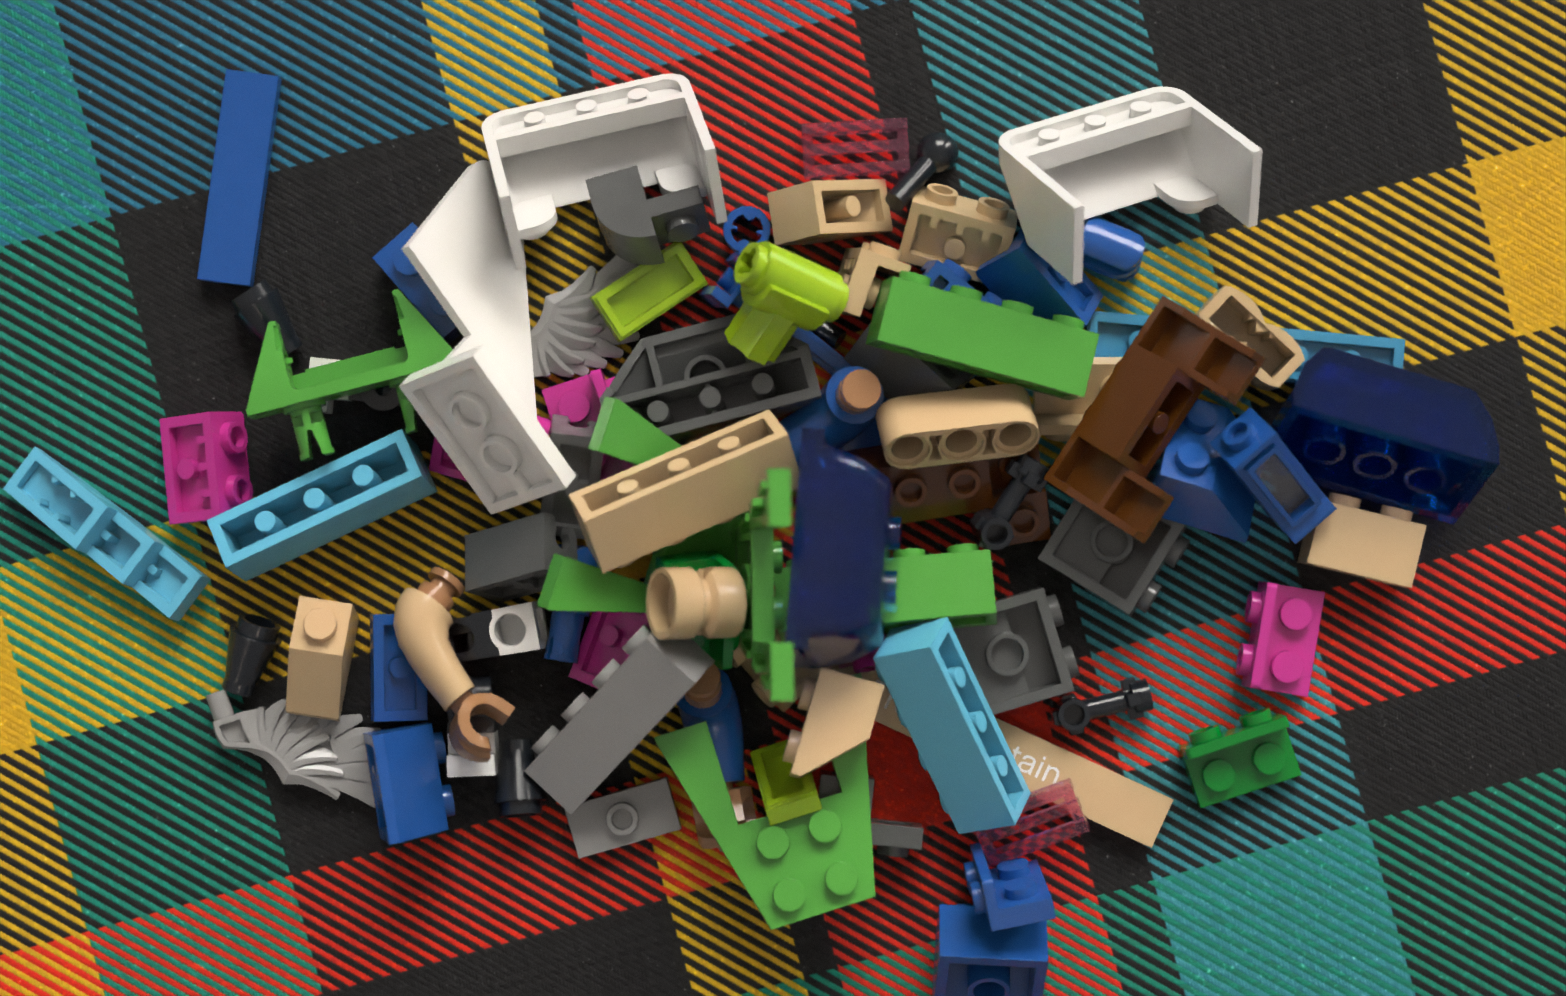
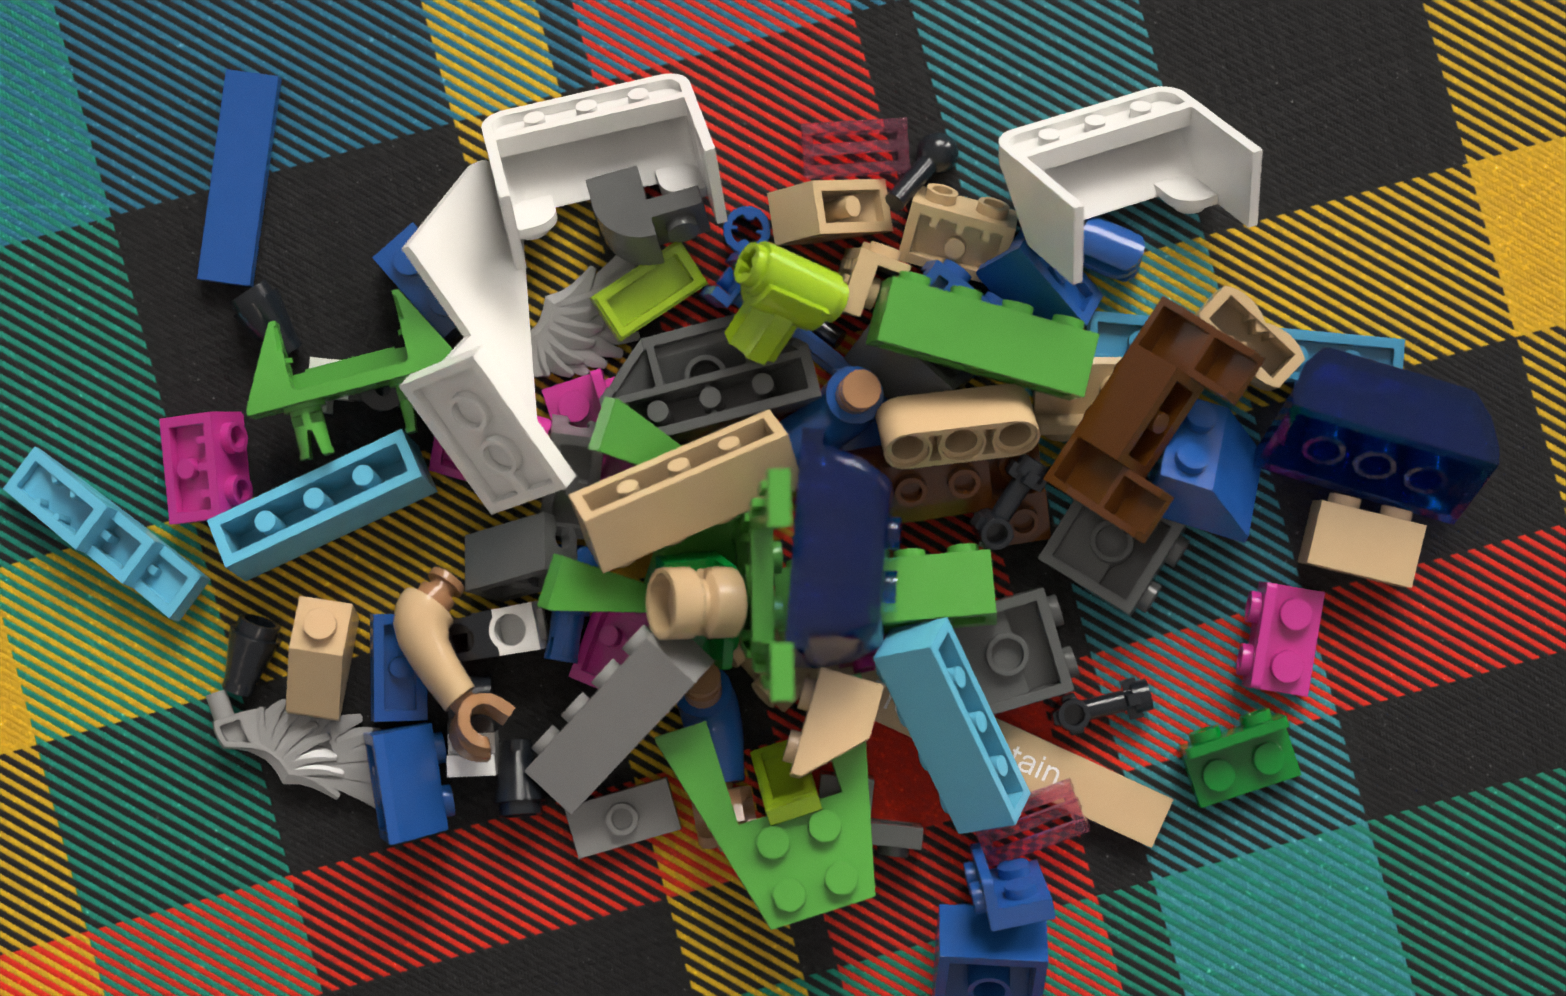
(1272, 475): blue window -> none

